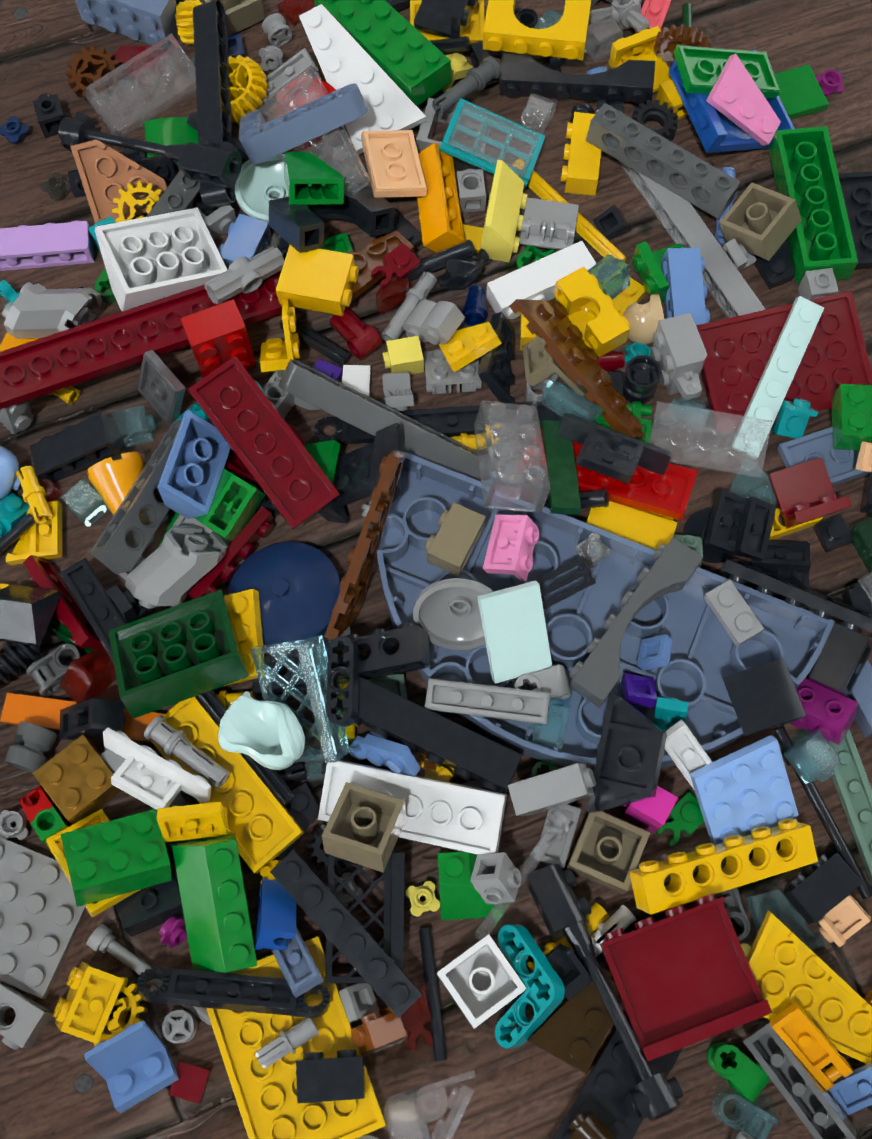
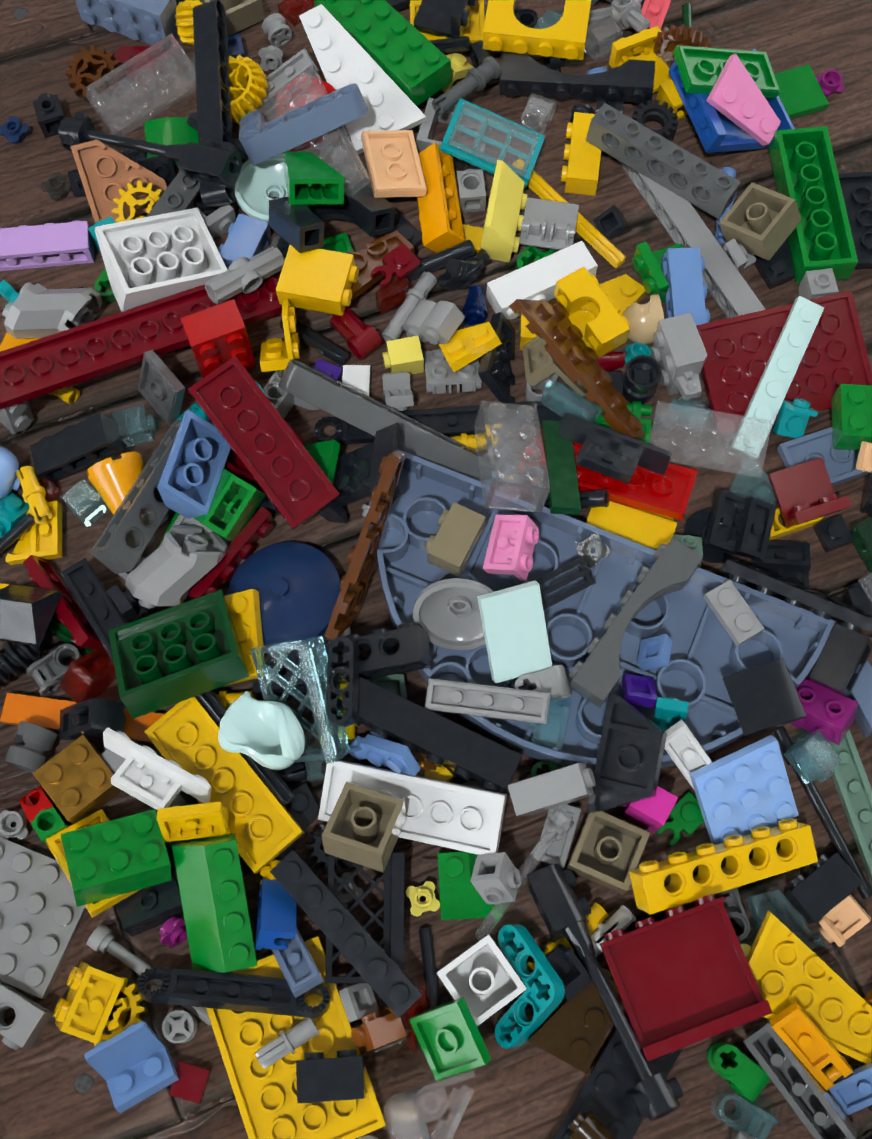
(176, 744): light grey pin -> none
(450, 1039): none -> green plate
(611, 275): clear light blue brick -> none

